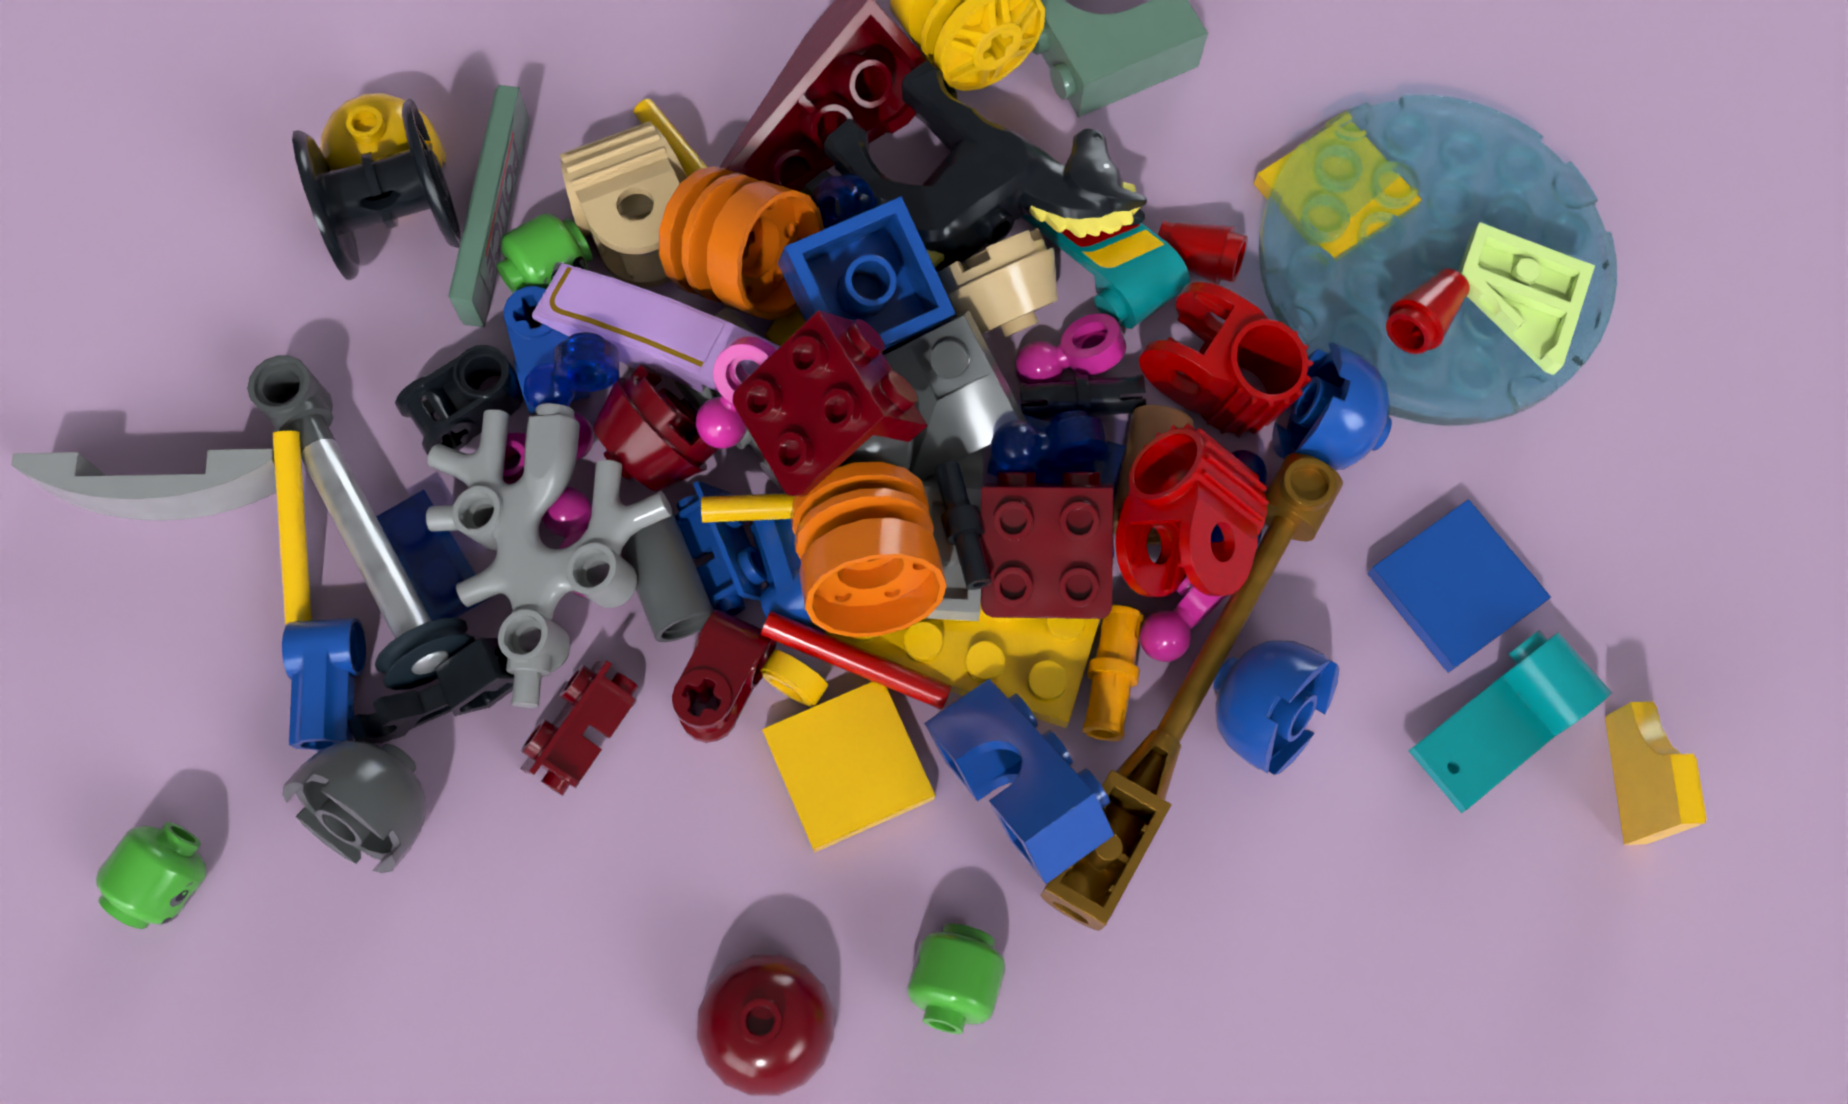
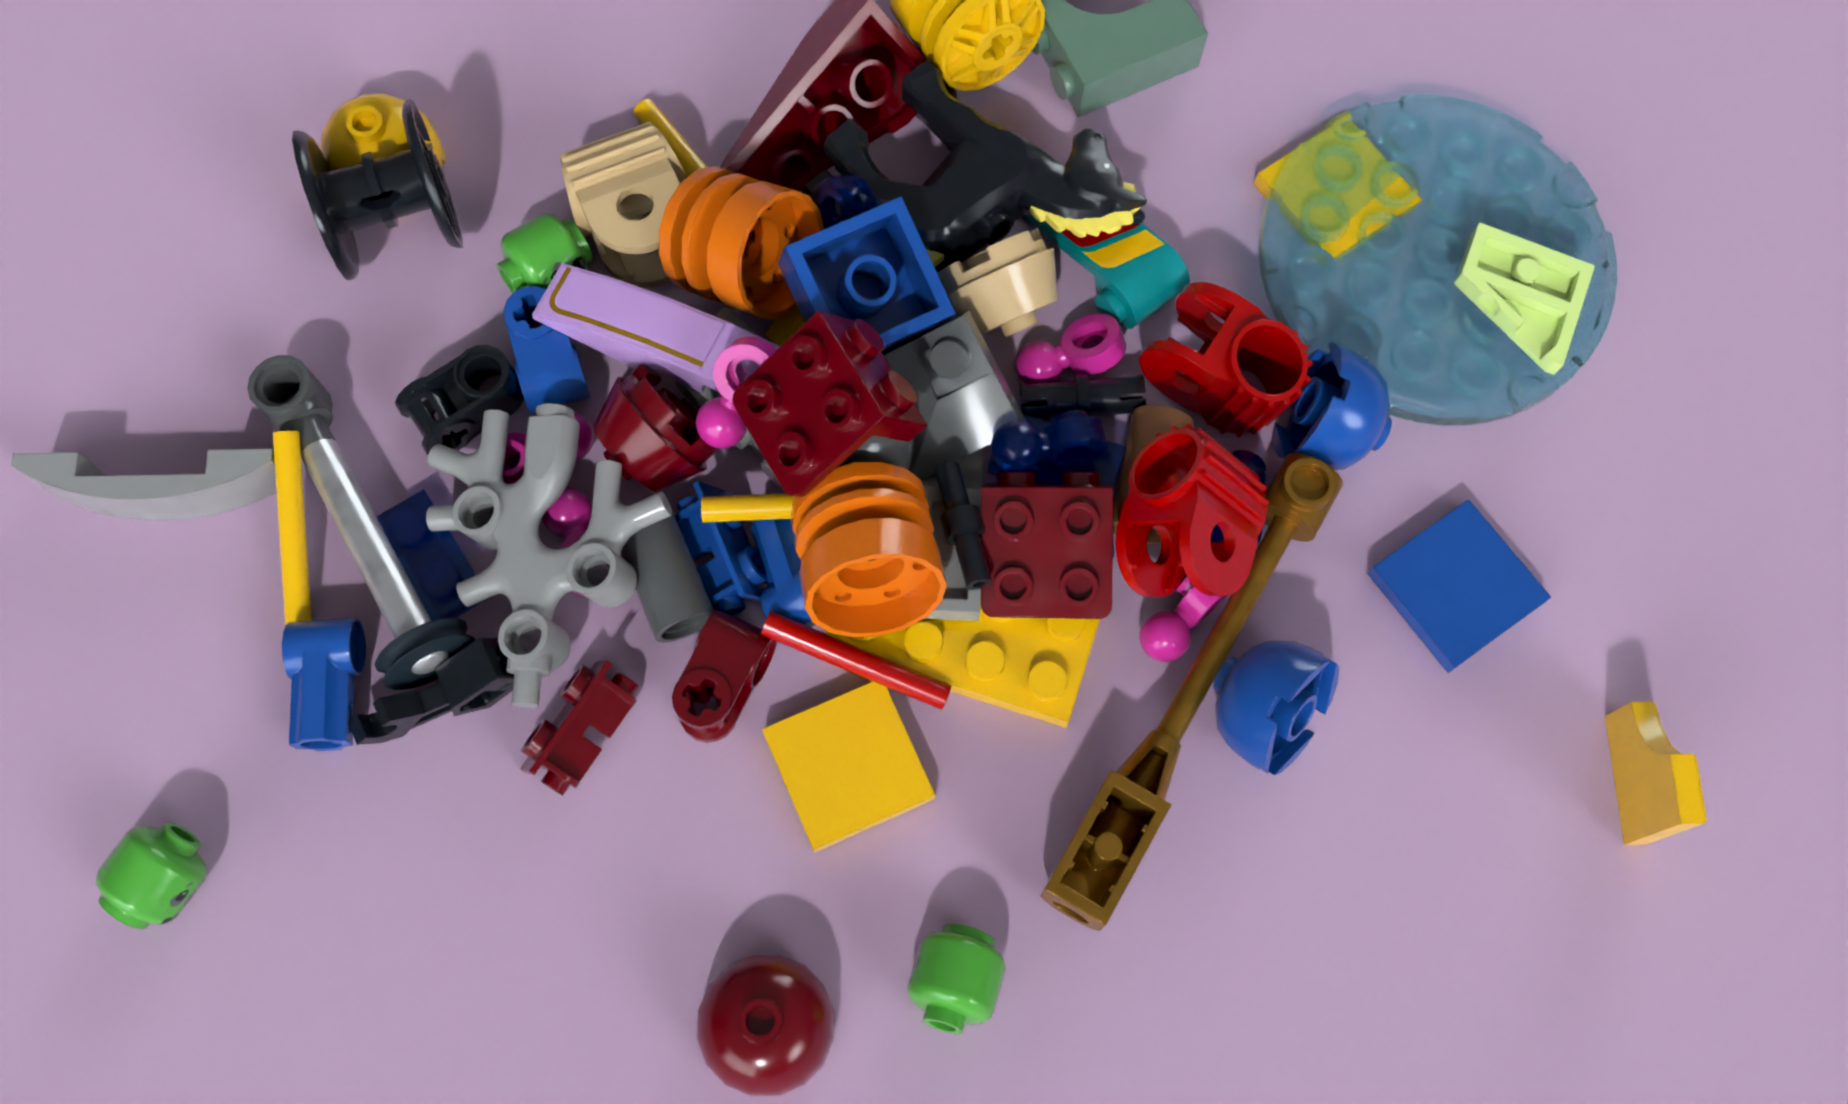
(361, 801): dark grey cylinder -> none
(489, 206): sand green tile -> none
(579, 364): clear blue plate -> none
(794, 678): yellow tile -> none
(1049, 807): blue arch -> none
(1113, 674): light orange pin -> none
(1207, 249): red cone -> none
(1426, 313): red cone -> none
(1510, 719): teal door -> none

